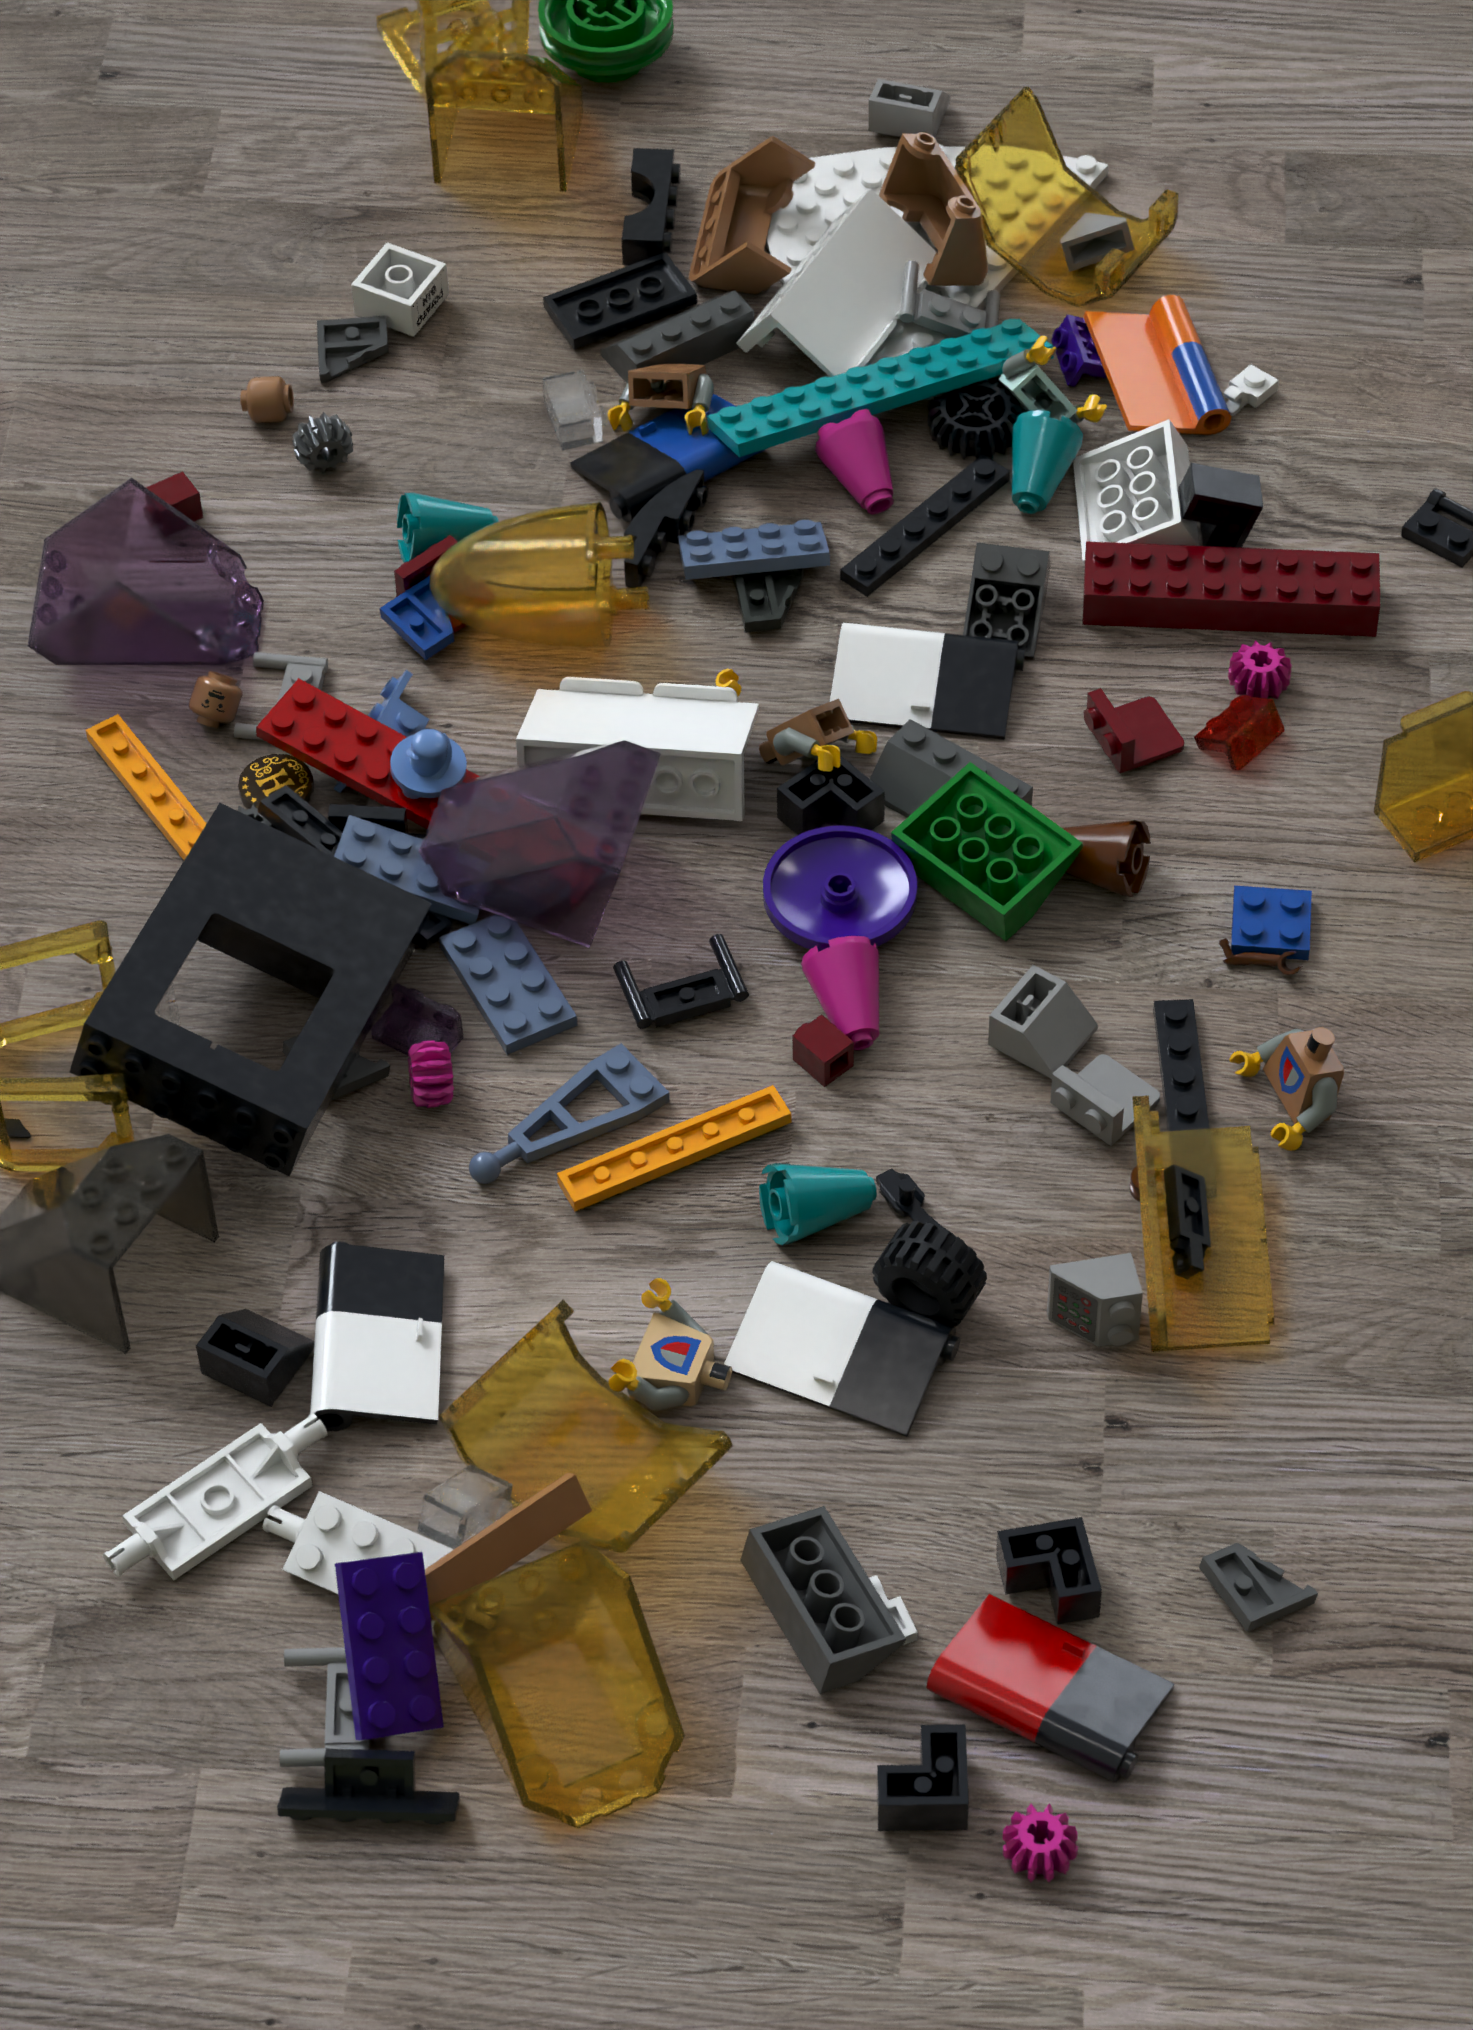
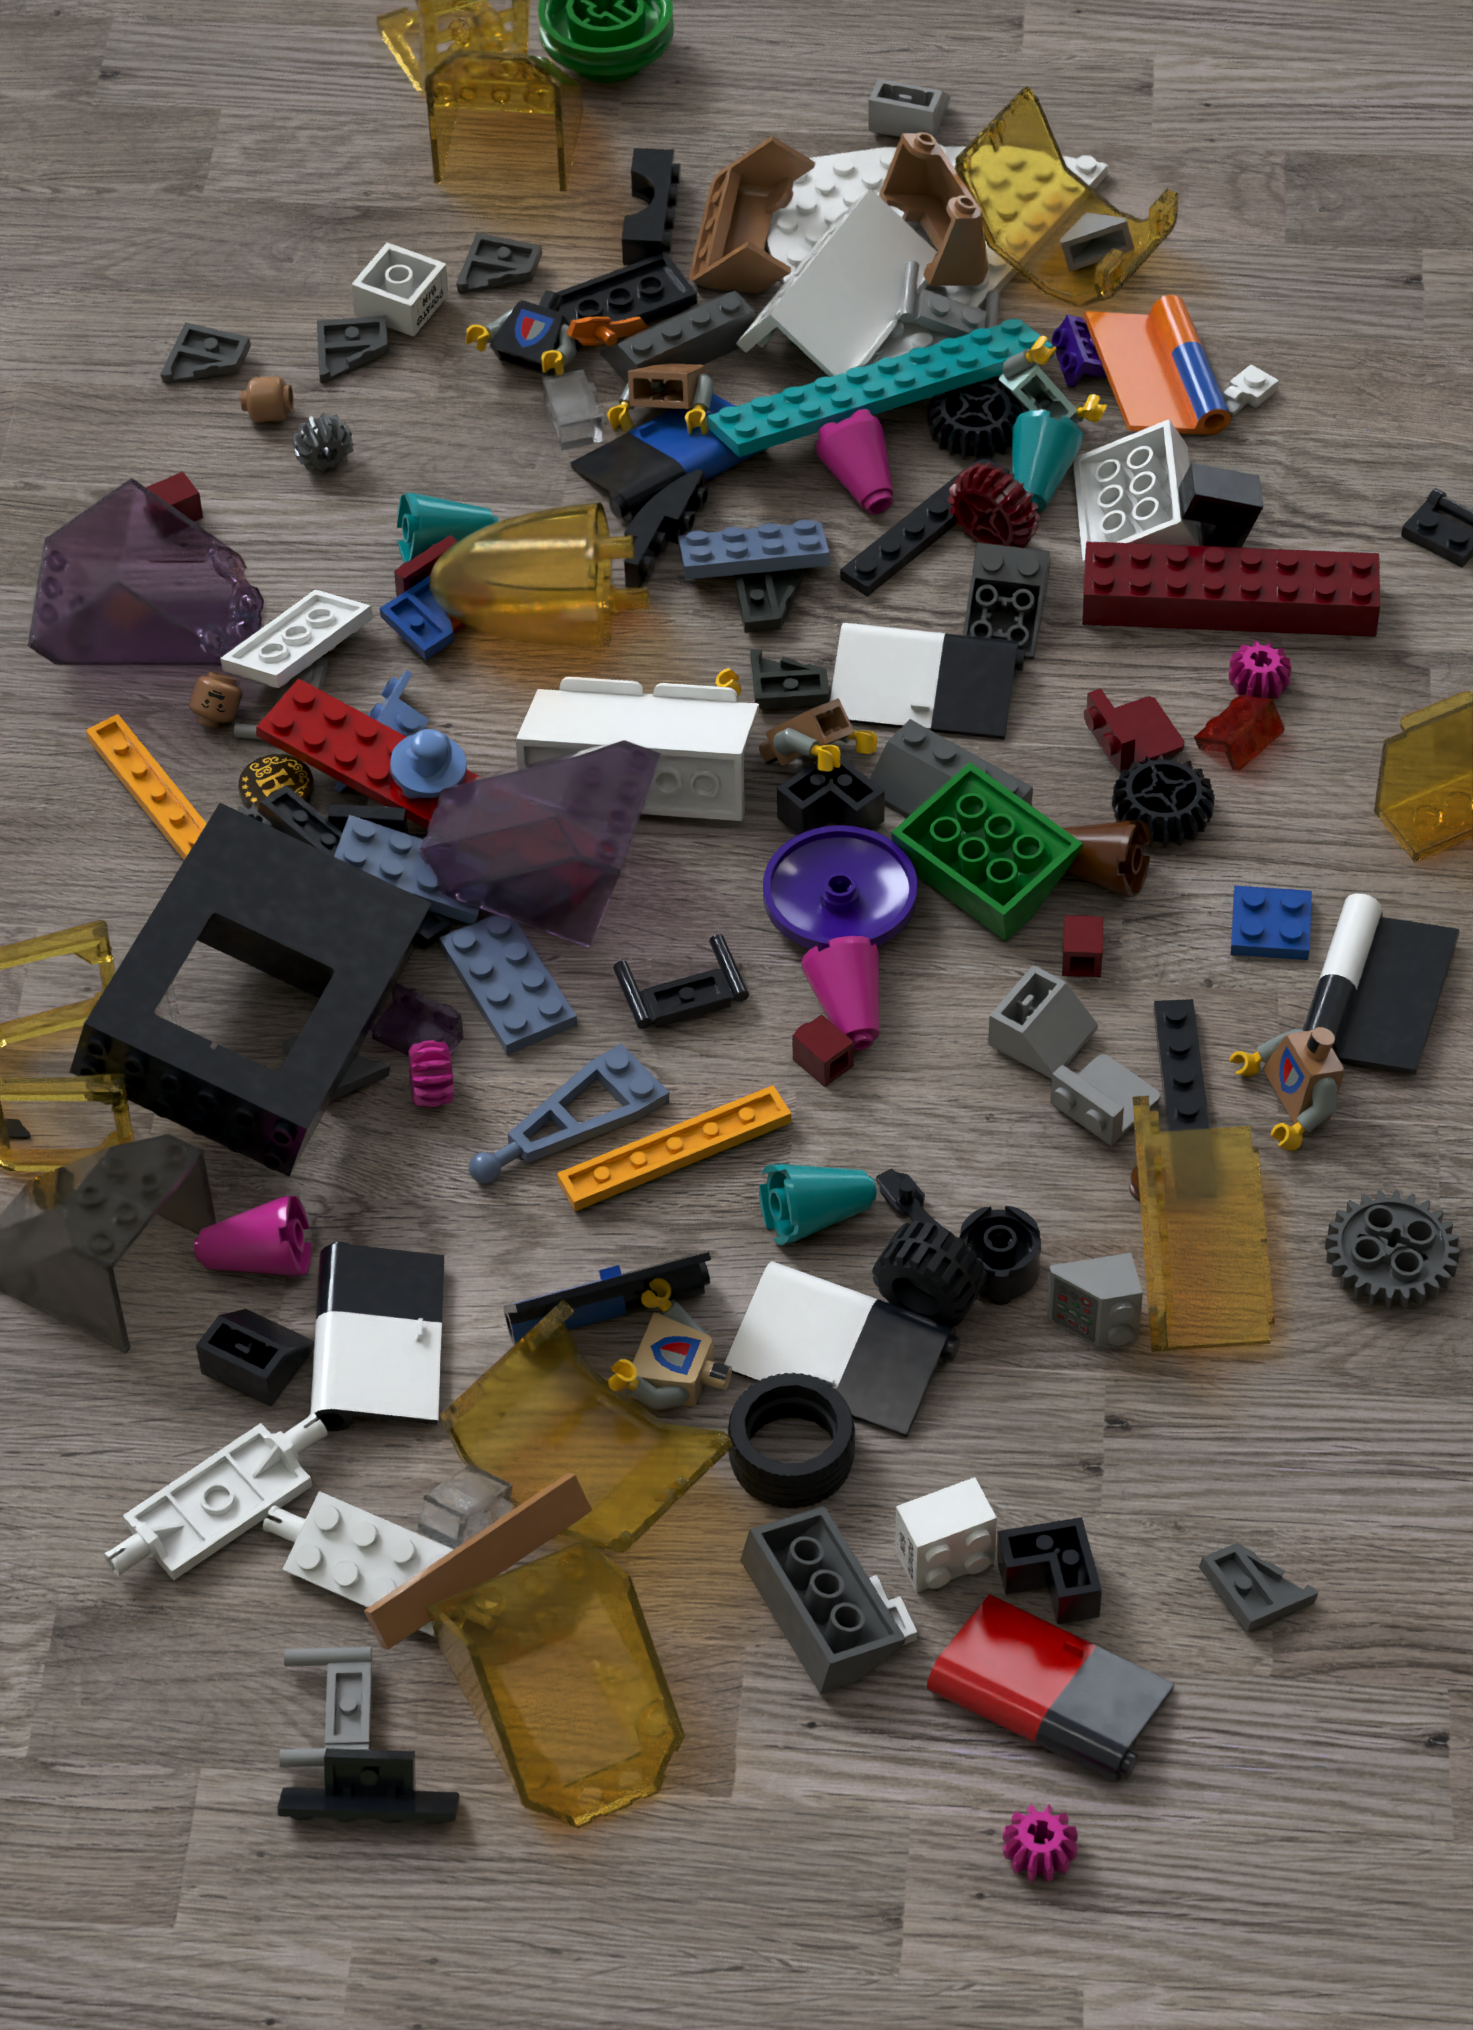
(204, 354): none -> dark grey wing
(259, 1240): none -> dark pink cone
(296, 638): none -> white plate
(389, 1645): dark purple plate -> none
(497, 263): none -> dark grey wing
(529, 336): none -> torso
(601, 330): none -> orange piece
(612, 1295): none -> black door
(787, 682): none -> pearl dark grey wing
(791, 1397): none -> black tyre
(929, 1793): black brick -> none
(945, 1535): none -> white brick
(993, 506): none -> dark red gear
(1009, 1249): none -> black brick
(1082, 946): none -> dark red brick
(1166, 796): none -> black gear
(1187, 1219): black hinge -> none
(1255, 958): reddish brown piece -> none
(1381, 986): none -> black door
(1392, 1249): none -> dark grey gear

